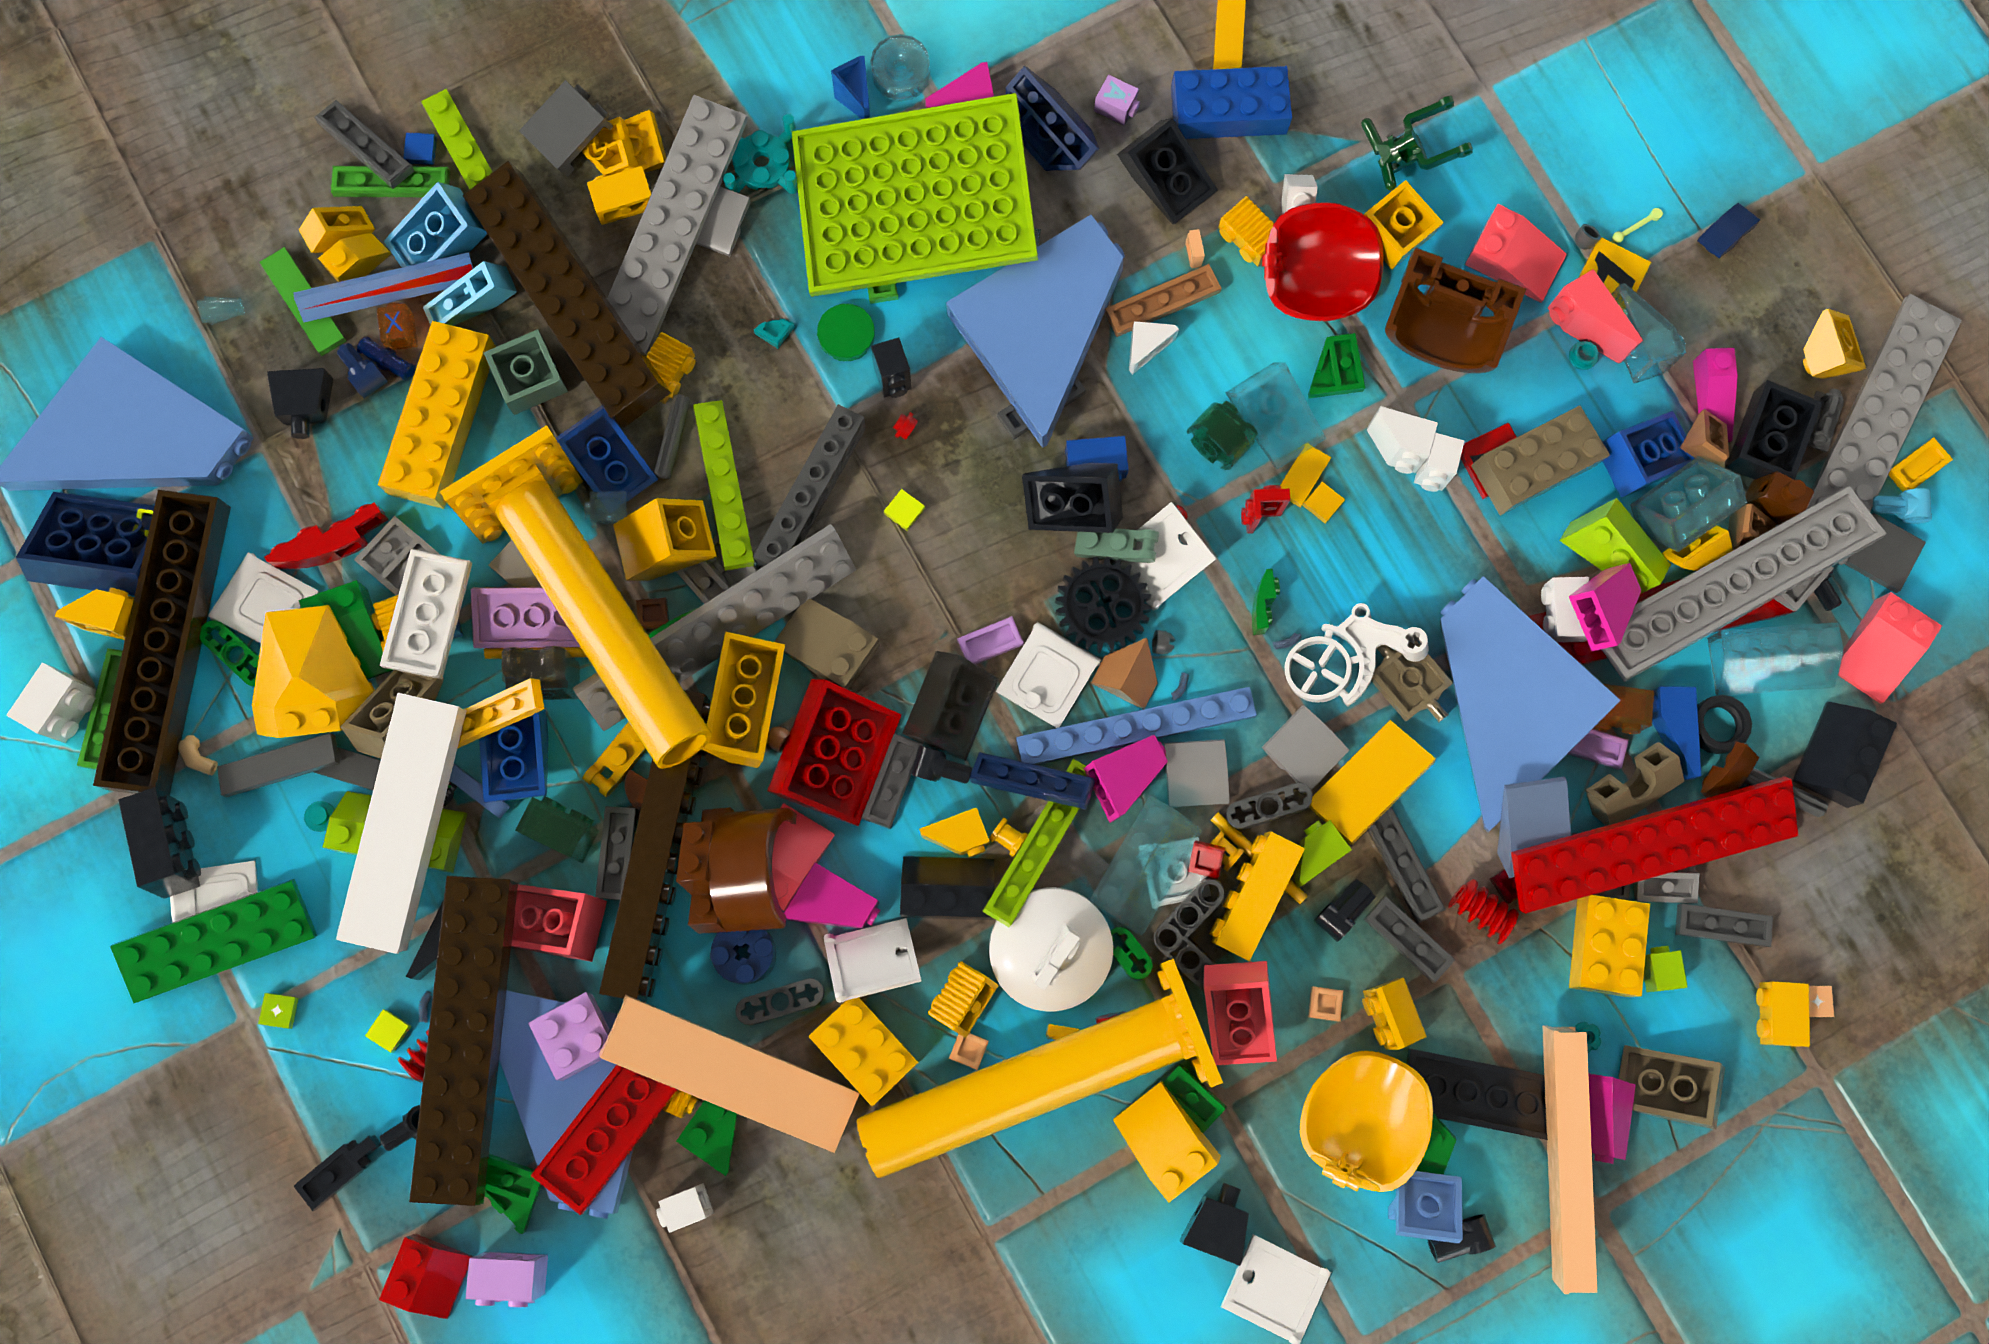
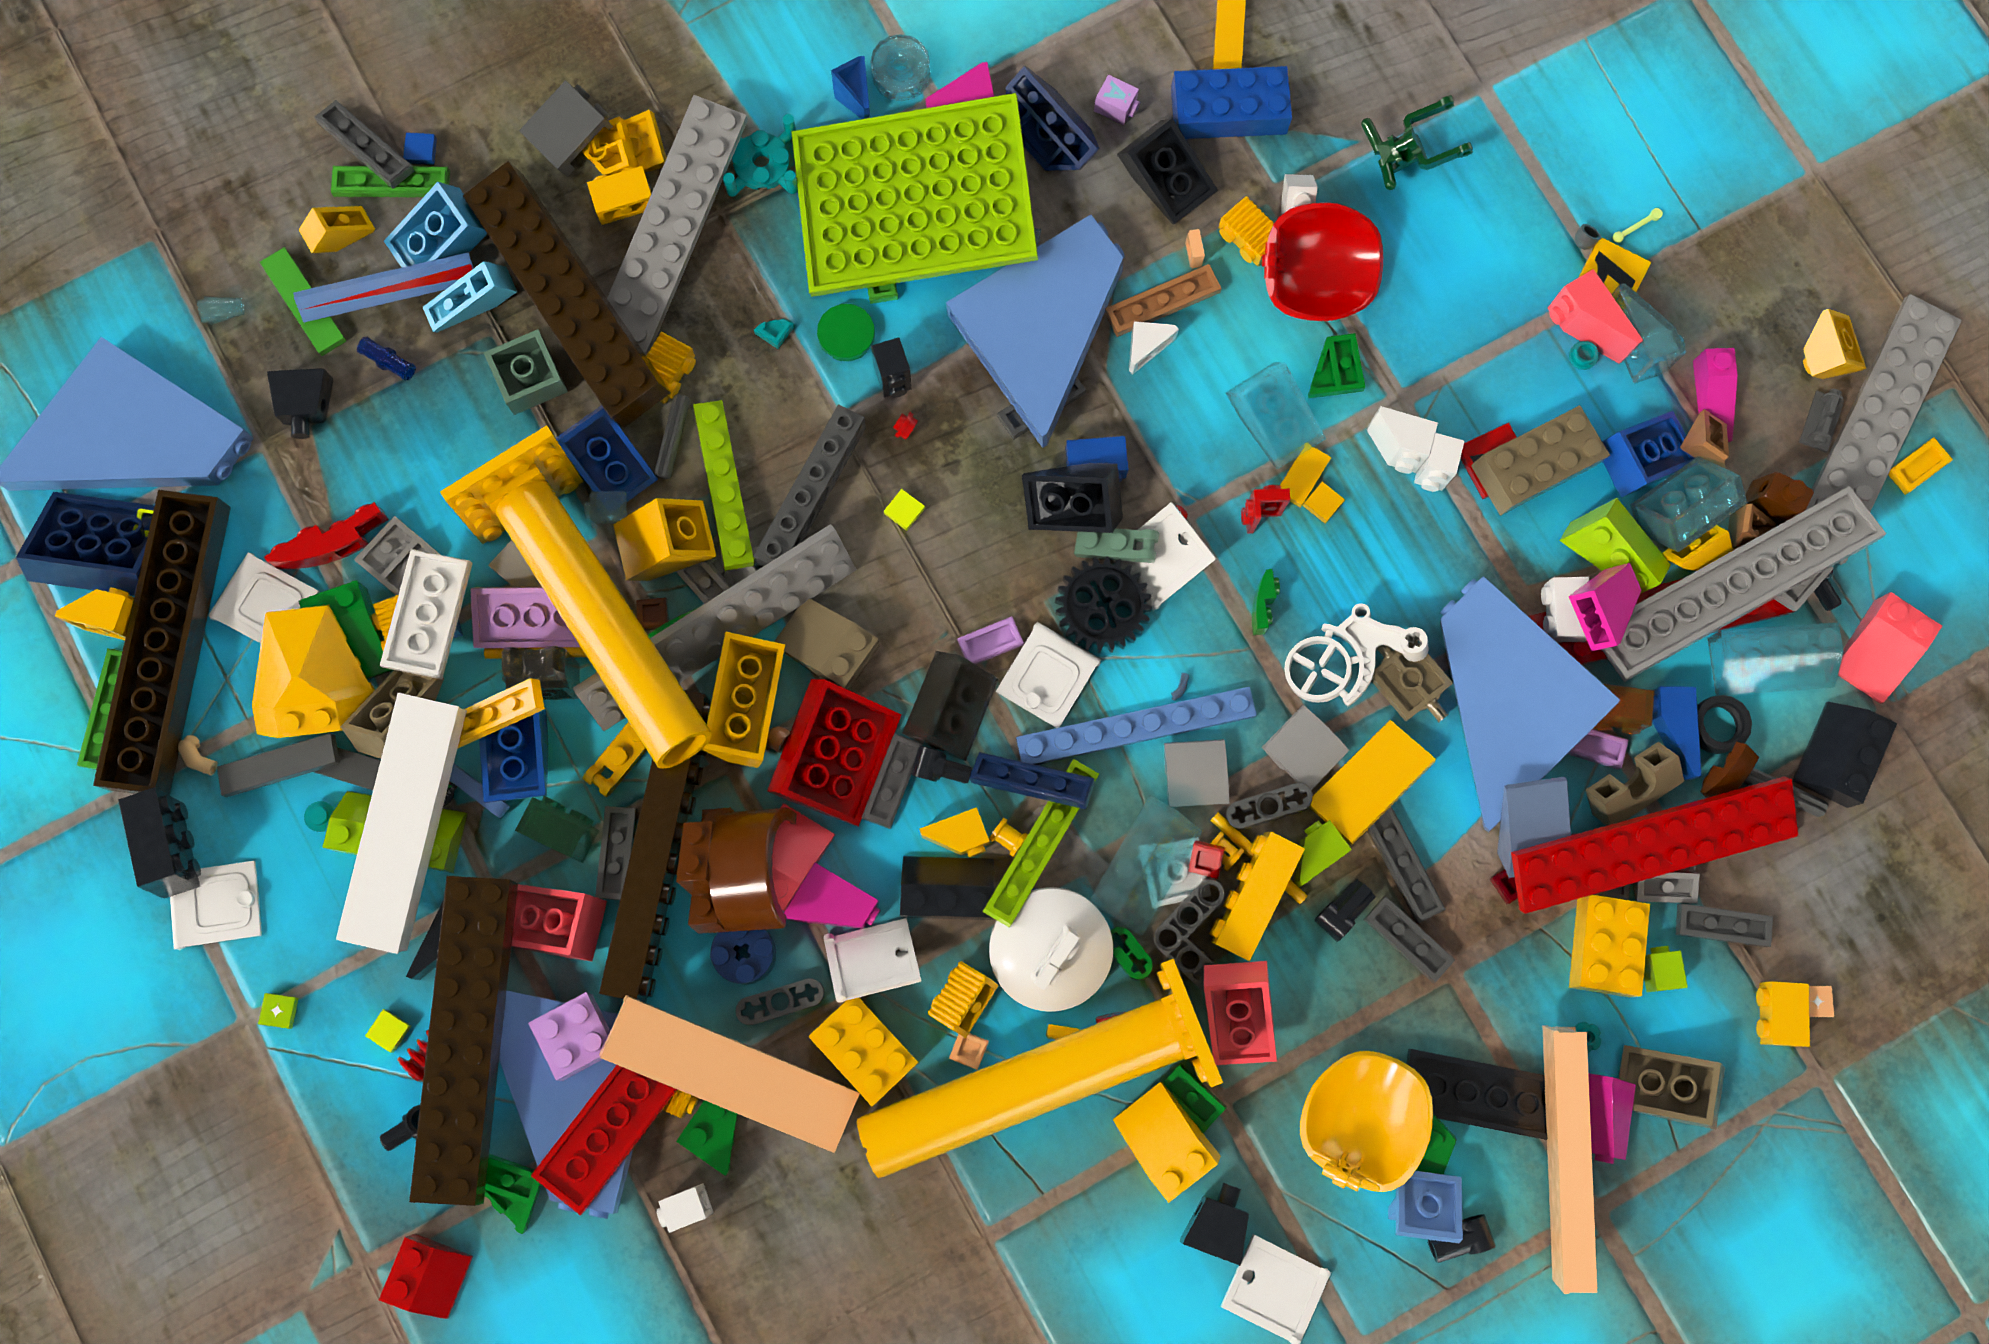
(53, 703): white brick -> none
(213, 941): green plate -> none
(232, 641): green beam -> none
(336, 1171): black hinge -> none
(354, 257): yellow slope -> none
(362, 373): dark blue axle -> none
(397, 326): clear orange brick -> none
(424, 1002): sand blue leg -> none
(437, 415): yellow brick -> none
(457, 138): lime plate -> none
(506, 1277): lavender brick -> none
(635, 788): reddish brown tile -> none
(724, 221): light grey slope -> none
(1126, 774): dark pink slope -> none
(1128, 674): medium nougat slope -> none
(1161, 642): dark grey hinge -> none
(1222, 434): clear green brick -> none
(1285, 643): sand blue leg -> none
(1325, 1004): light nougat tile -> none
(1393, 1014): yellow slope -> none
(1403, 223): yellow brick -> none
(1446, 320): reddish brown piece -> none
(1485, 909): red piece -> none
(1516, 253): coral slope -> none
(1728, 230): dark blue slope -> none
(1774, 432): black brick -> none
(1889, 558): dark grey tile -> none
(1910, 505): medium azure axle -> none

